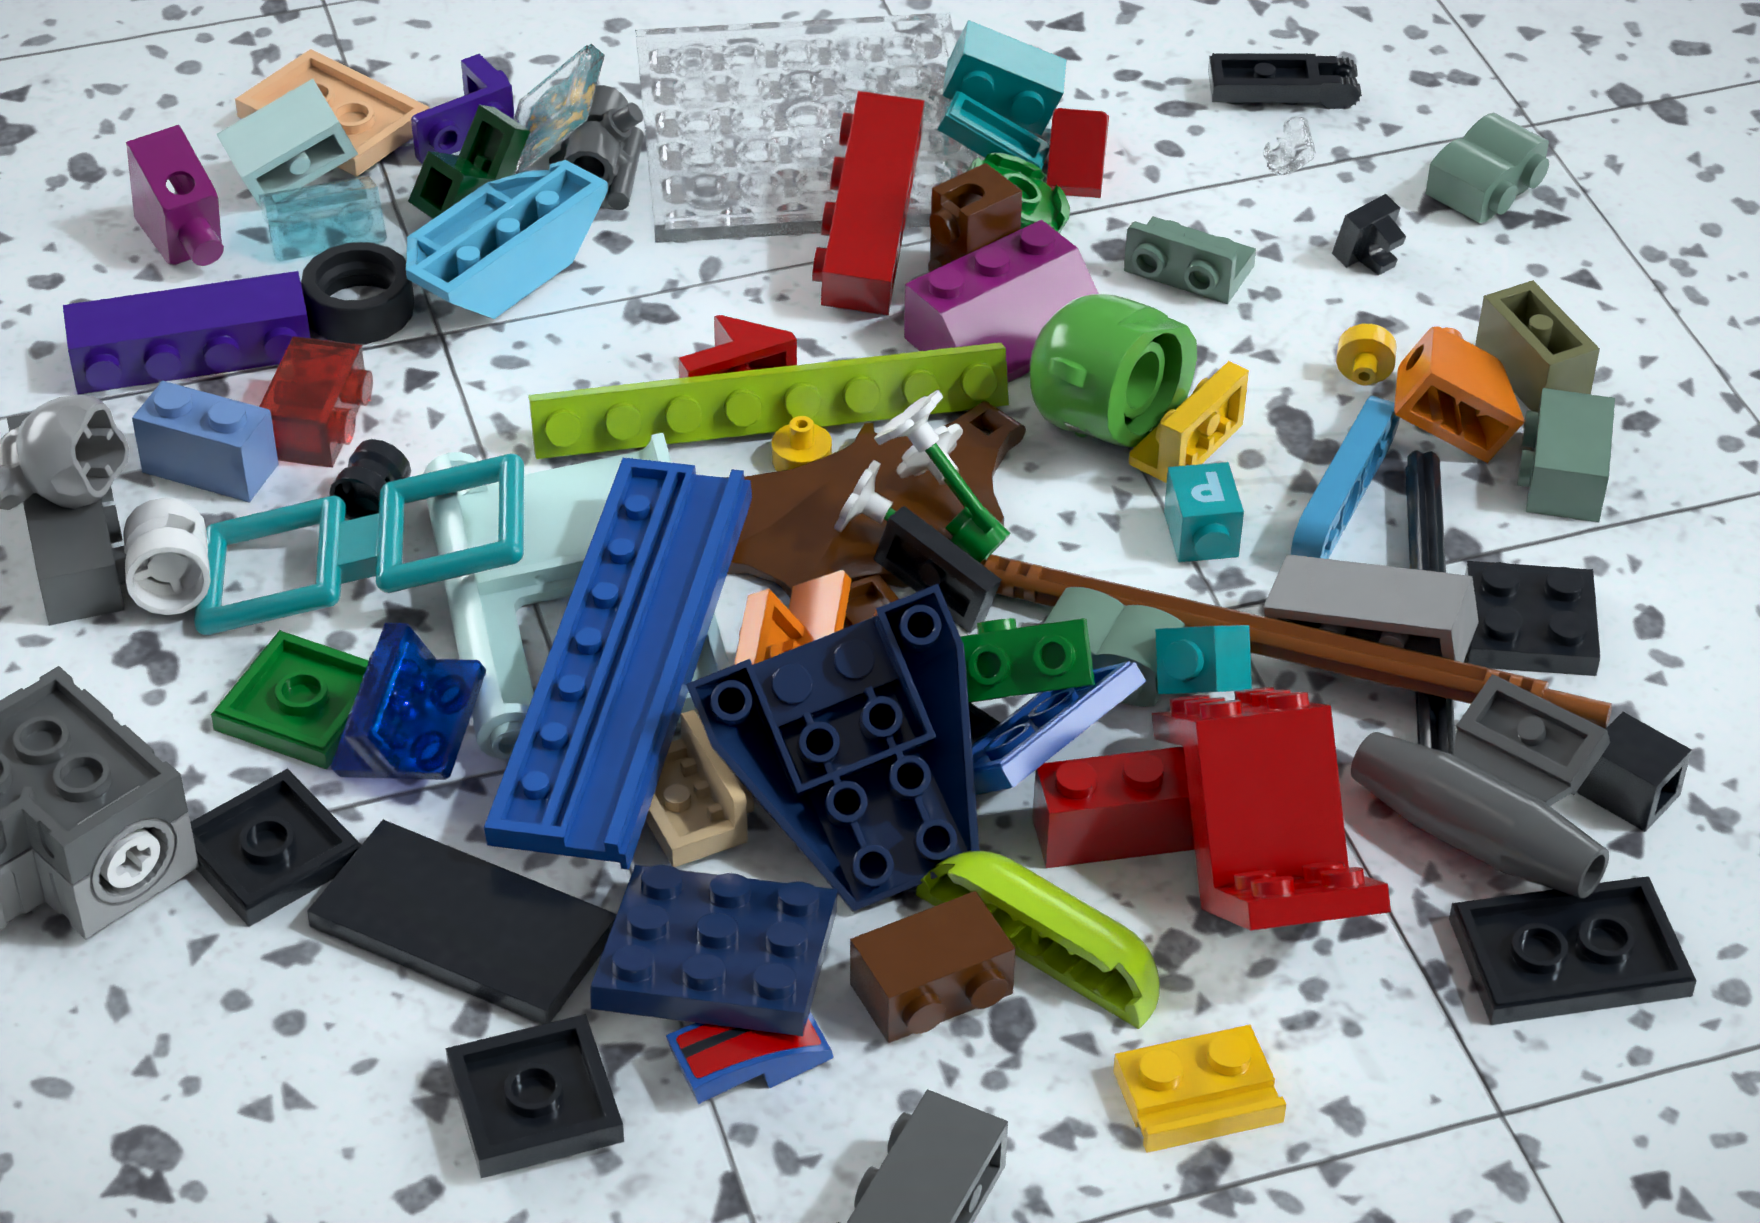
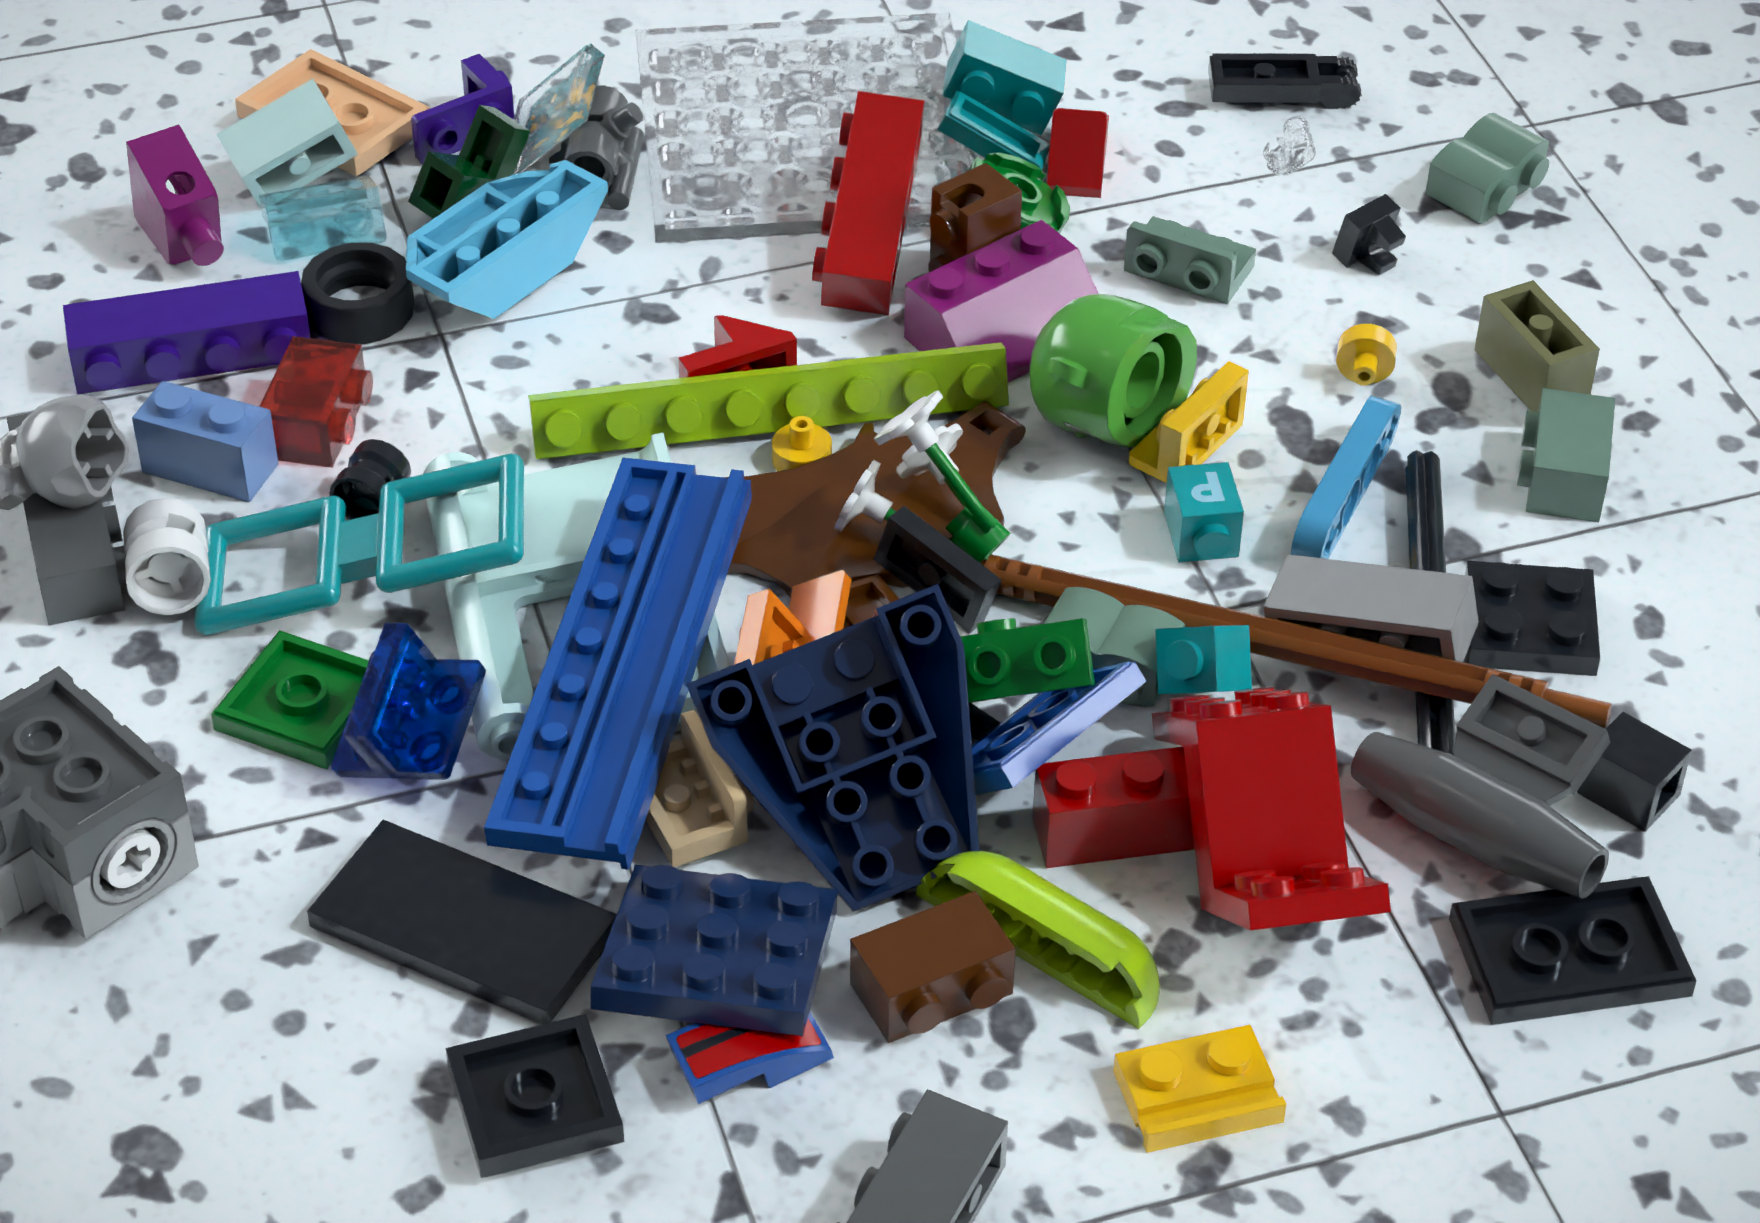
(270, 847): black tile -> none
(1457, 393): orange torso -> none

